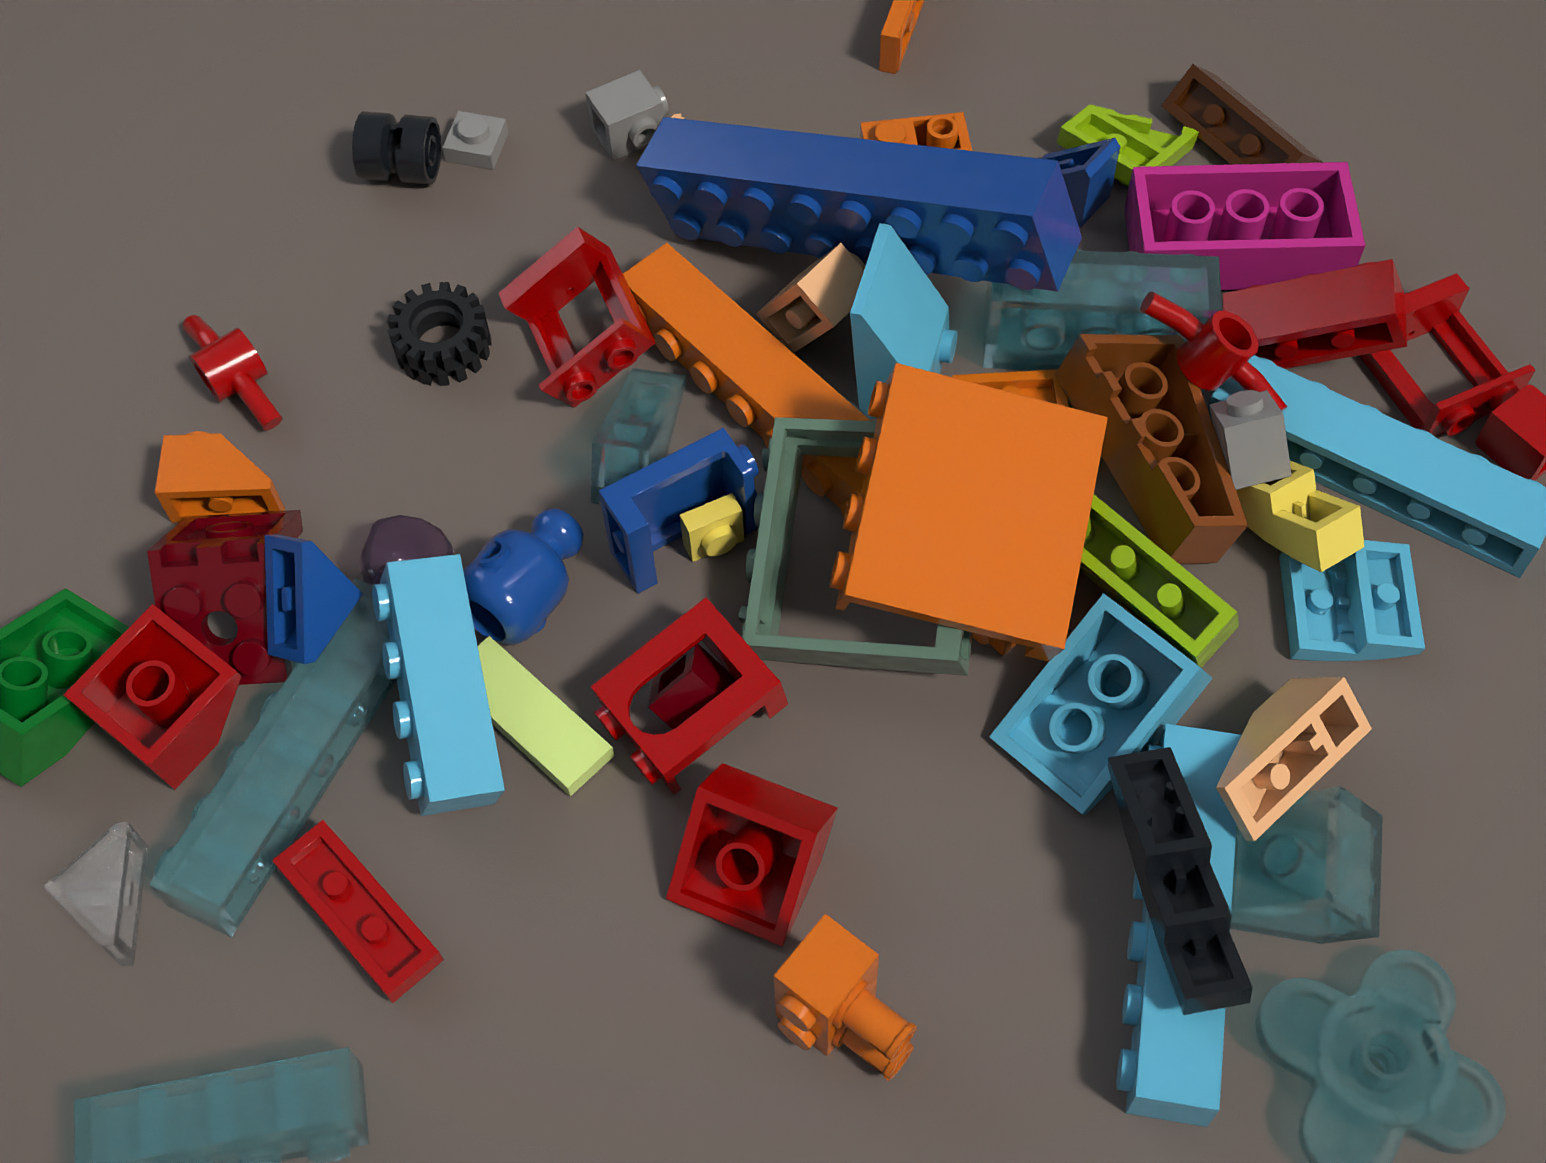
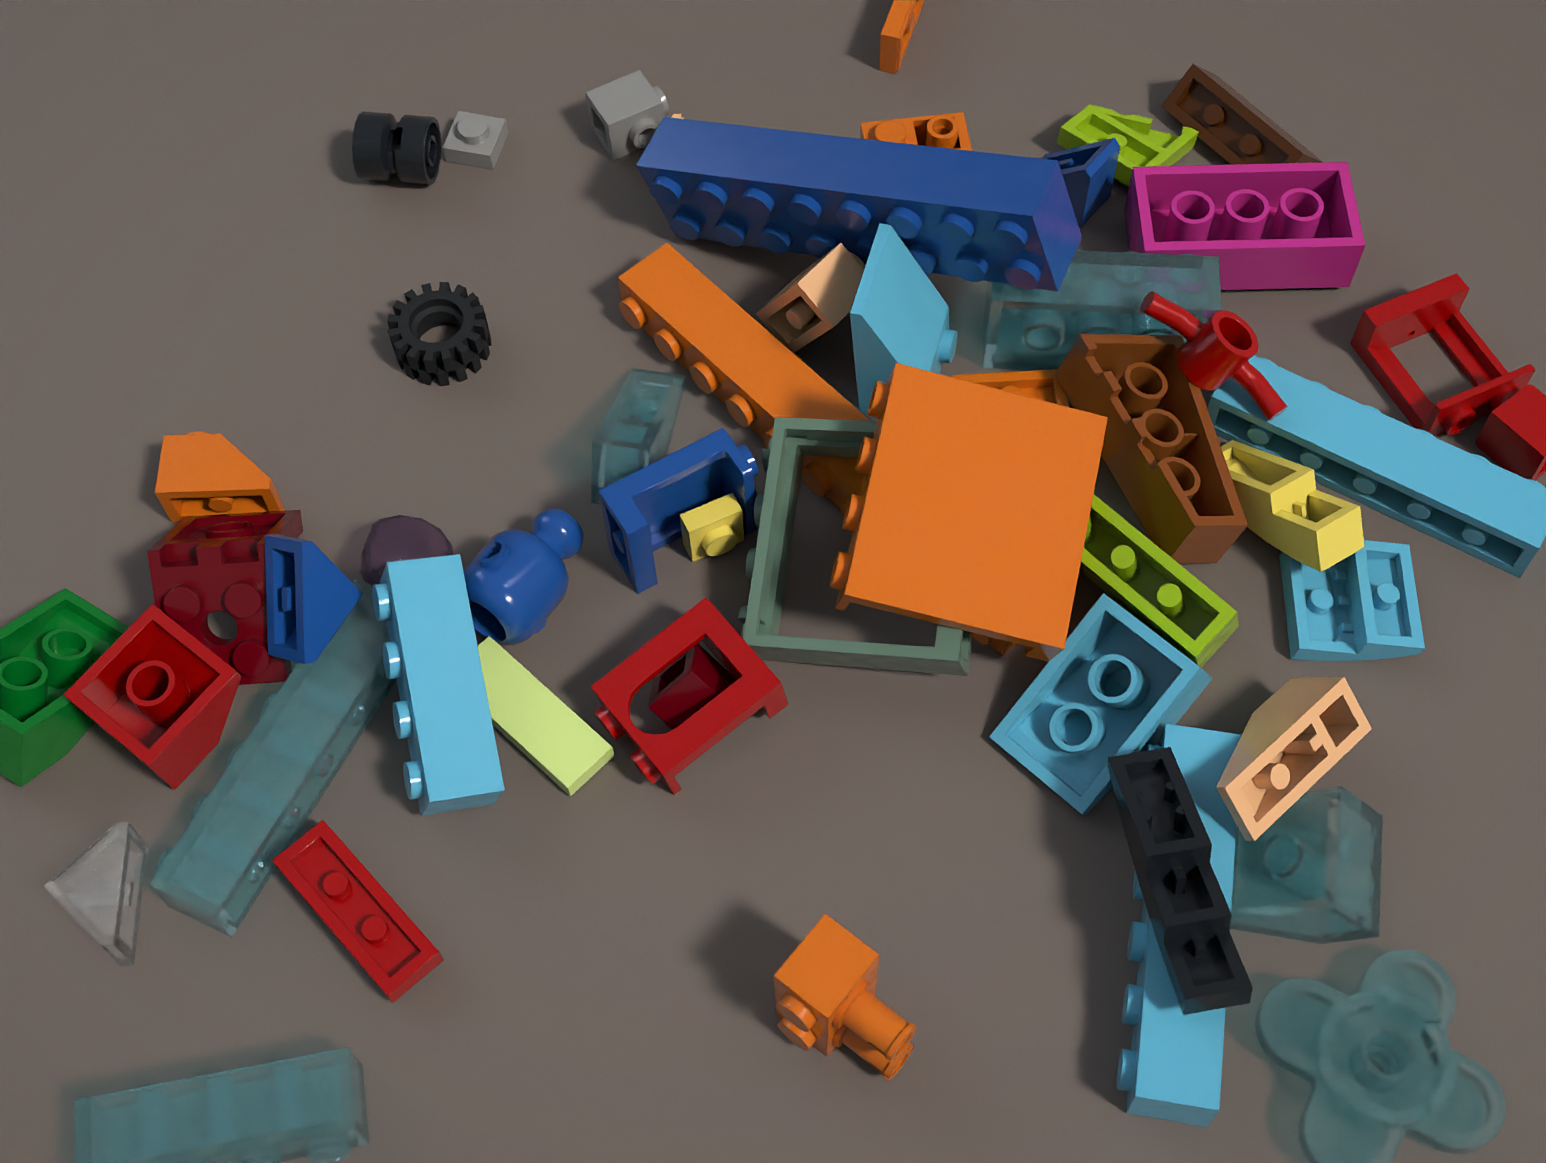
(231, 367): red piece -> none
(549, 287): red panel -> none
(750, 852): red slope -> none
(1252, 437): light grey brick -> none
(1325, 314): red brick -> none

